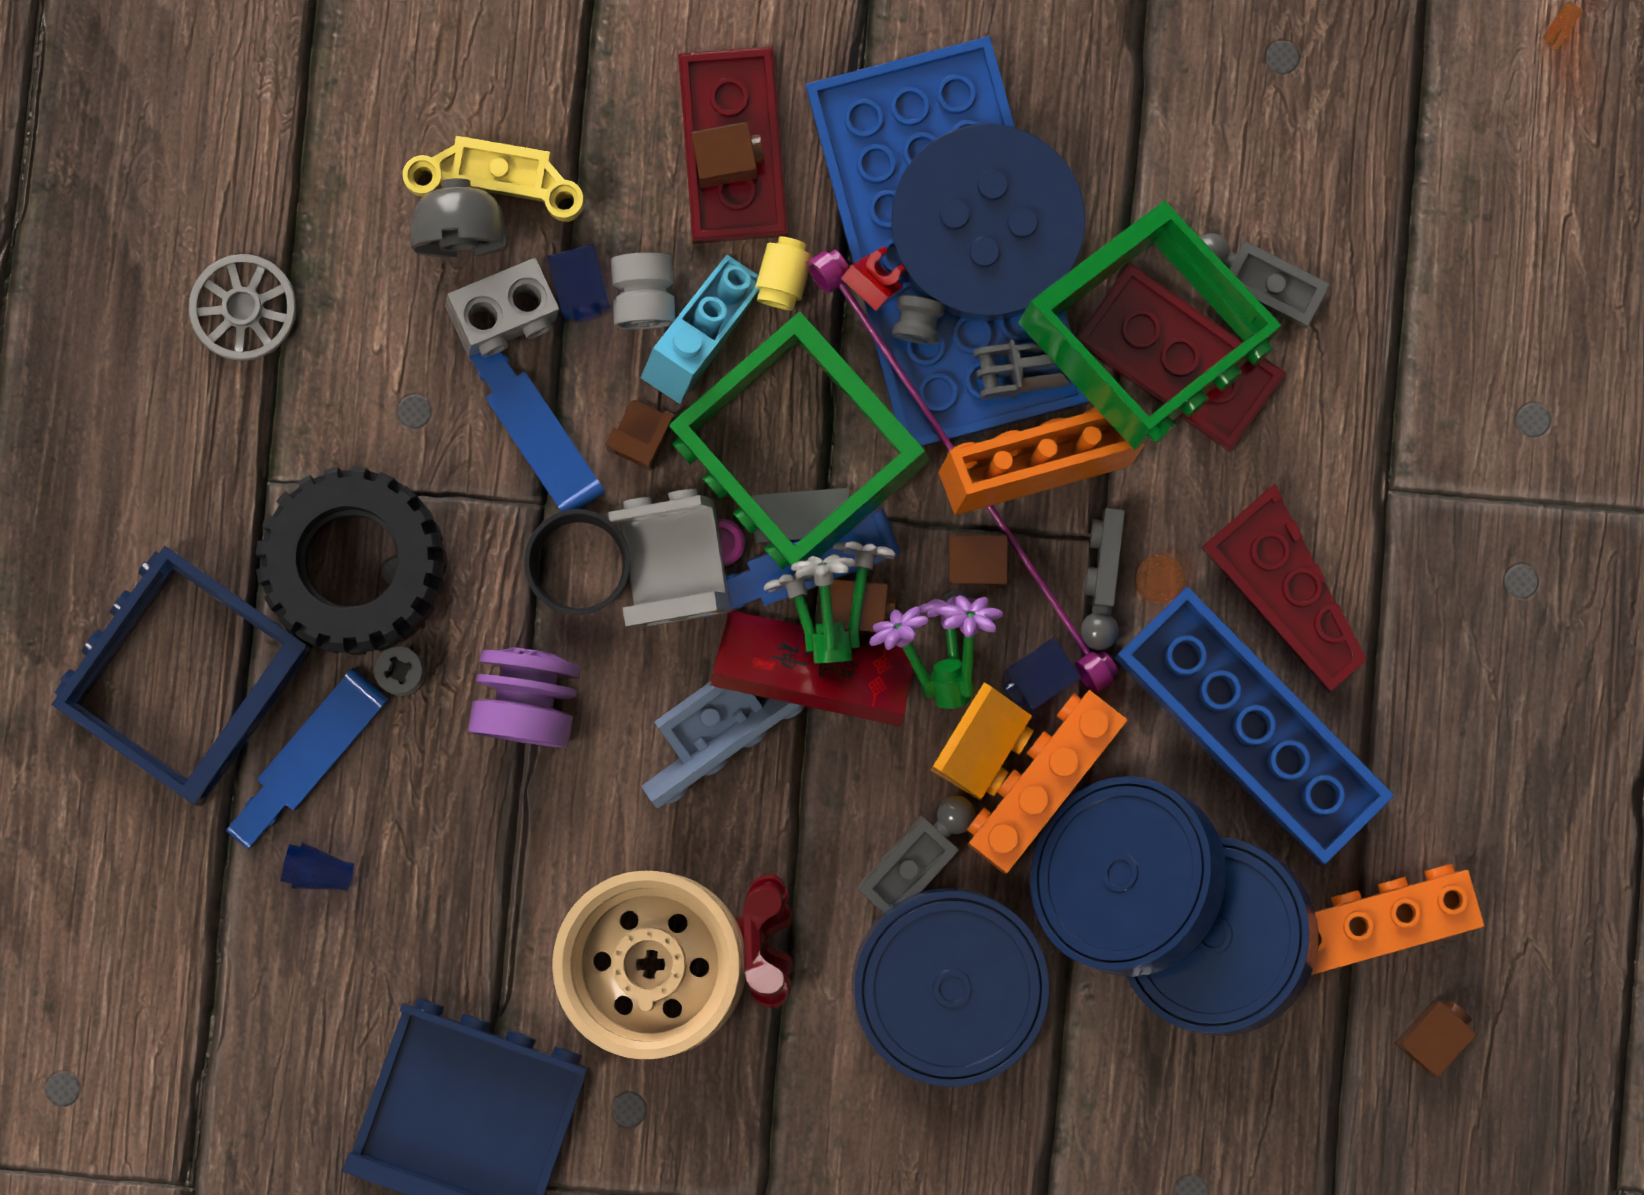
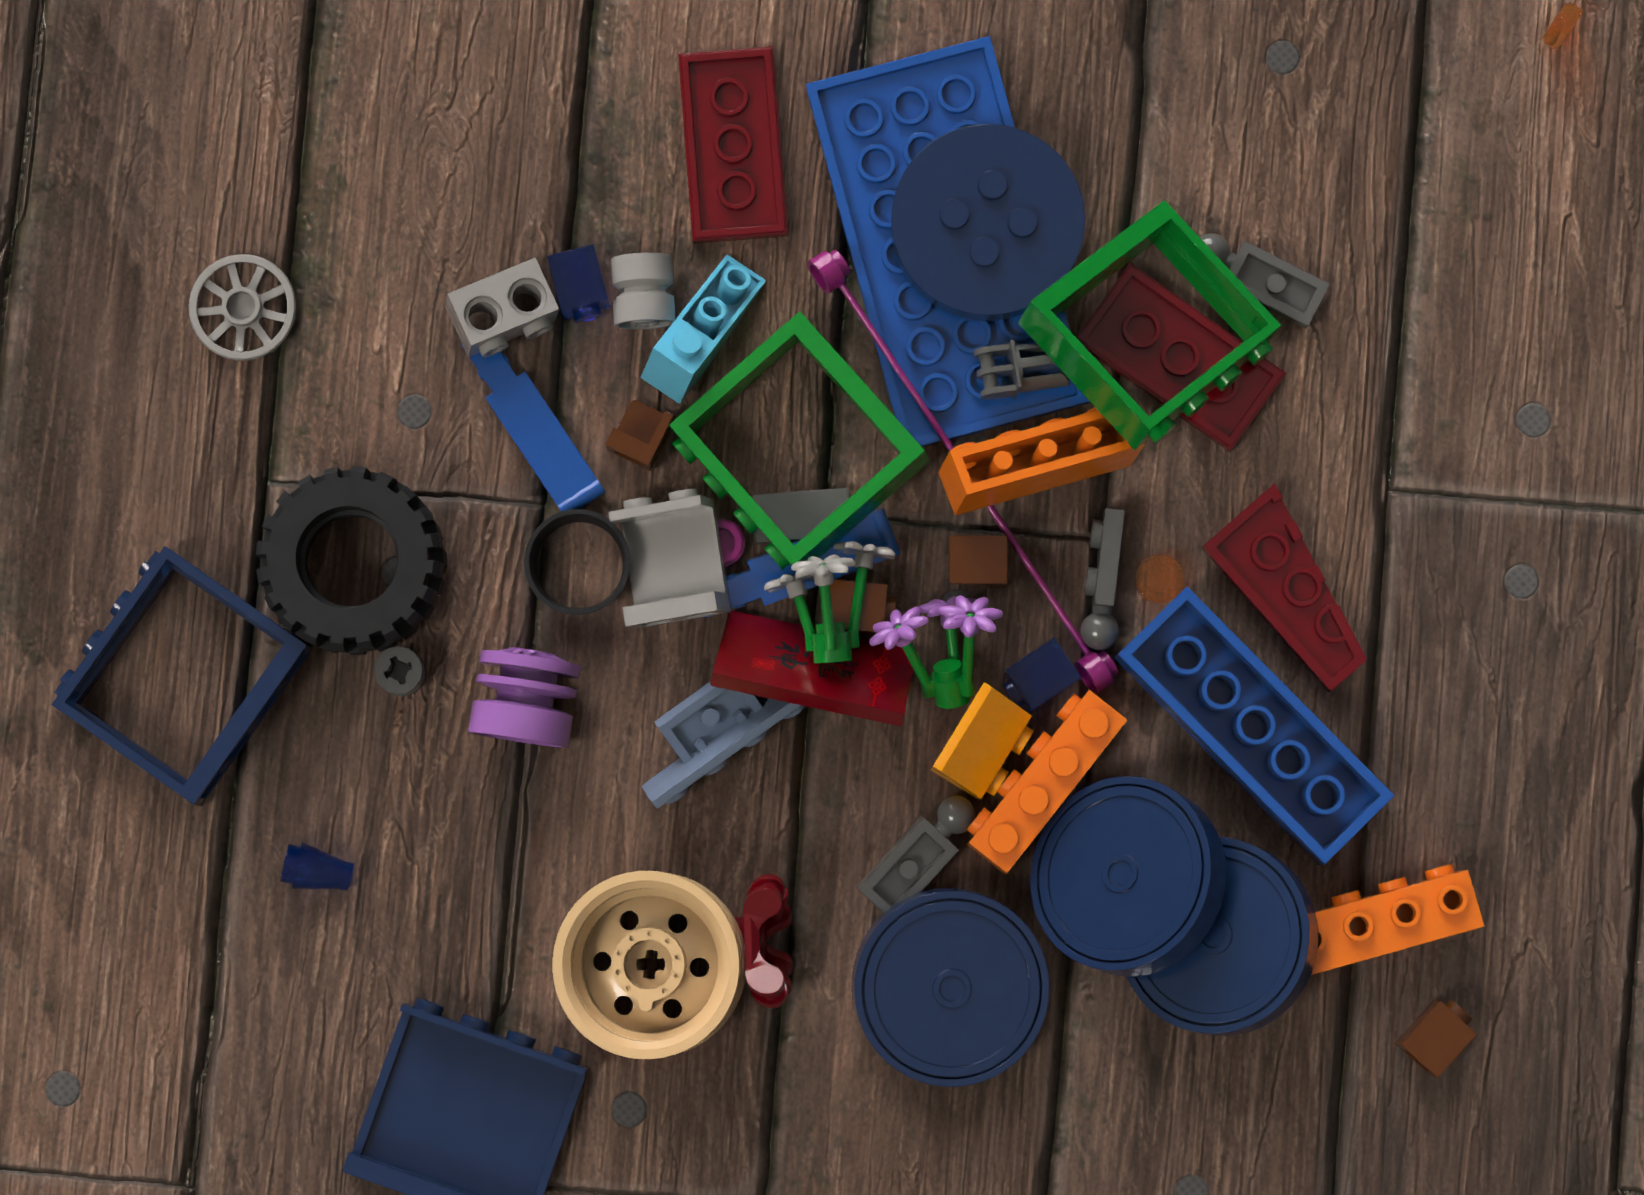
(309, 755): blue piece -> none
(457, 221): dark grey cylinder -> none
(498, 170): light yellow plate -> none
(726, 154): reddish brown brick -> none
(783, 273): light yellow brick -> none
(873, 281): red tile -> none
(918, 320): dark grey wheel -> none

